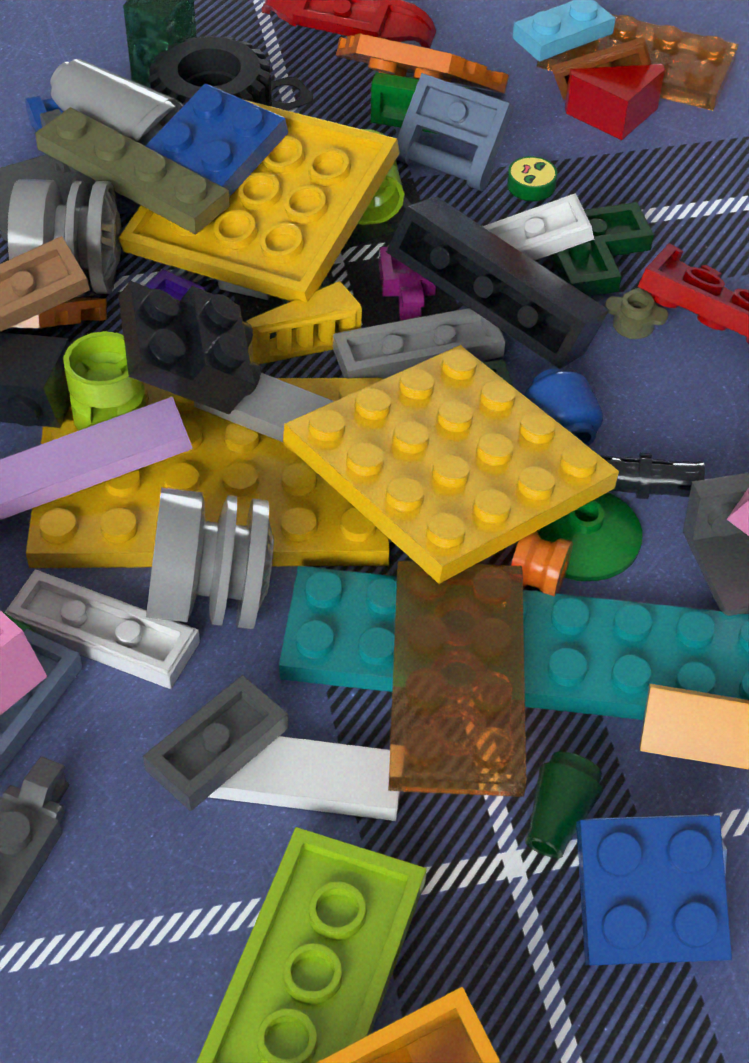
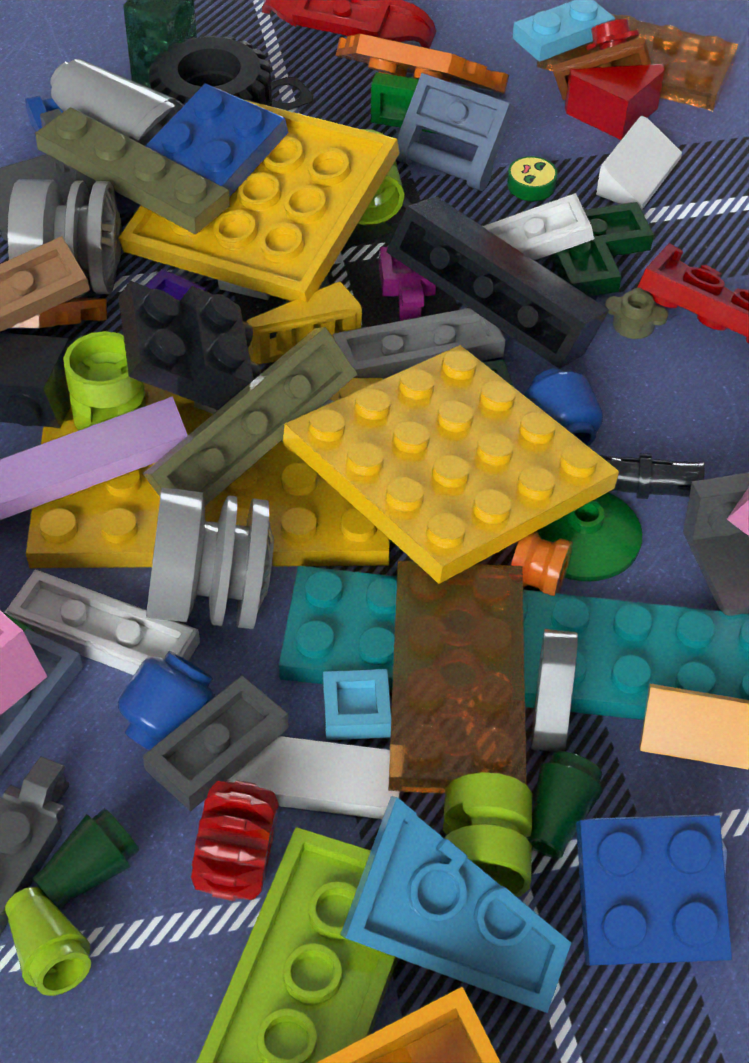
(47, 944): none -> lime cone
(87, 858): none -> dark green cone
(163, 697): none -> blue head
(234, 840): none -> red gear
(254, 418): none -> olive plate
(356, 704): none -> medium azure plate
(450, 916): none -> dark azure wing
(490, 823): none -> lime wheel
(554, 690): none -> beam
(611, 34): none -> red plate
(637, 165): none -> white slope

